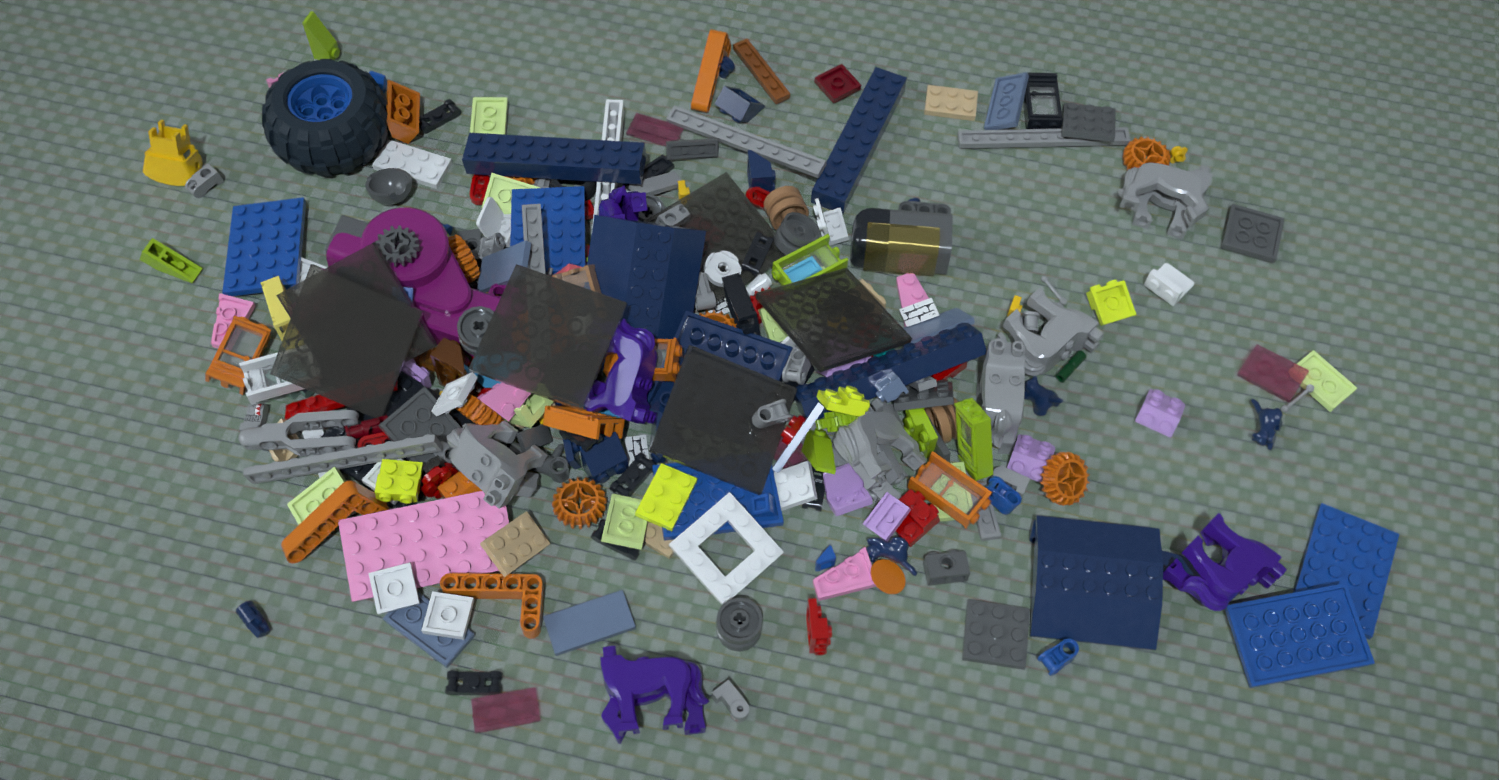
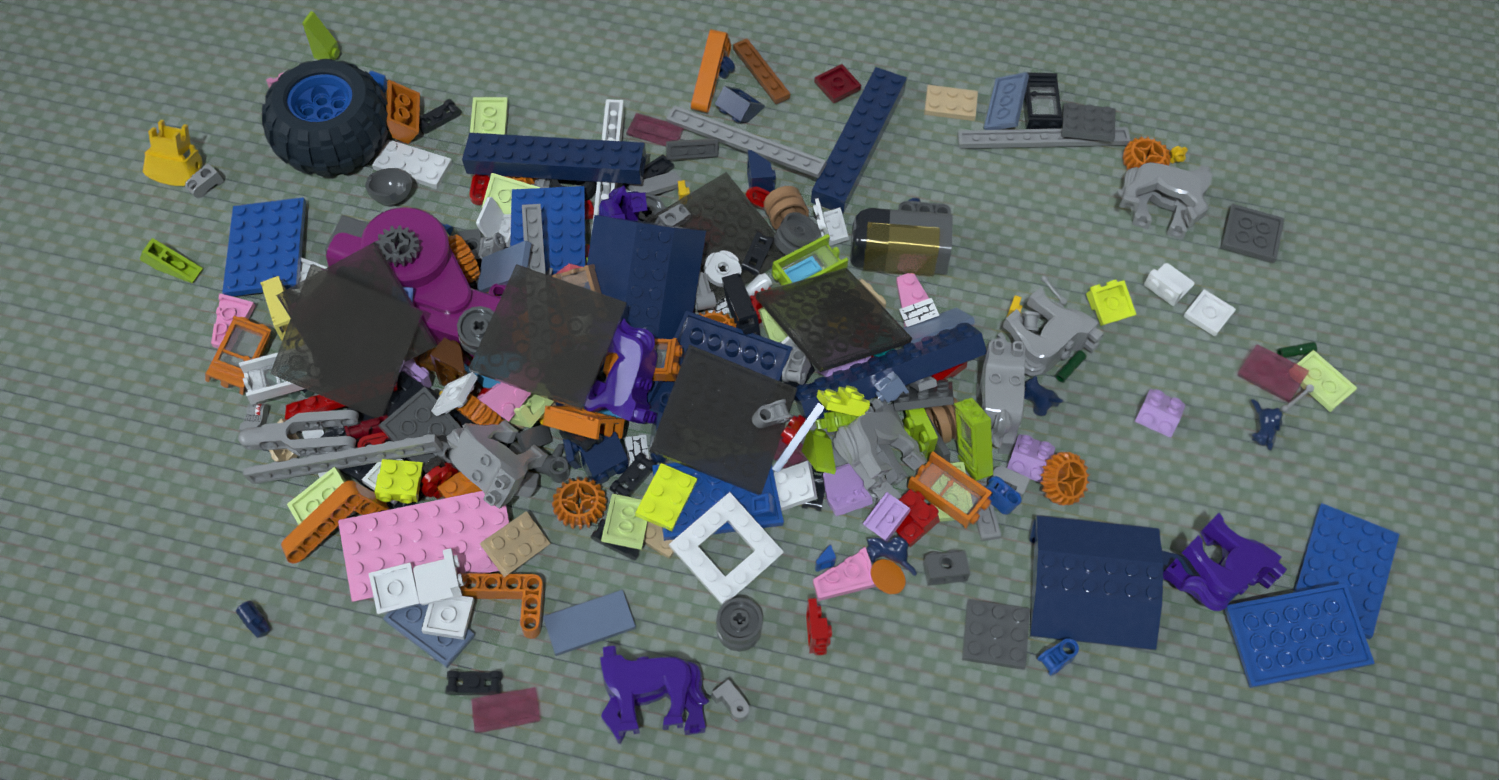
(438, 579): none -> white bracket
(1209, 312): none -> white plate
(1300, 349): none -> dark green piece

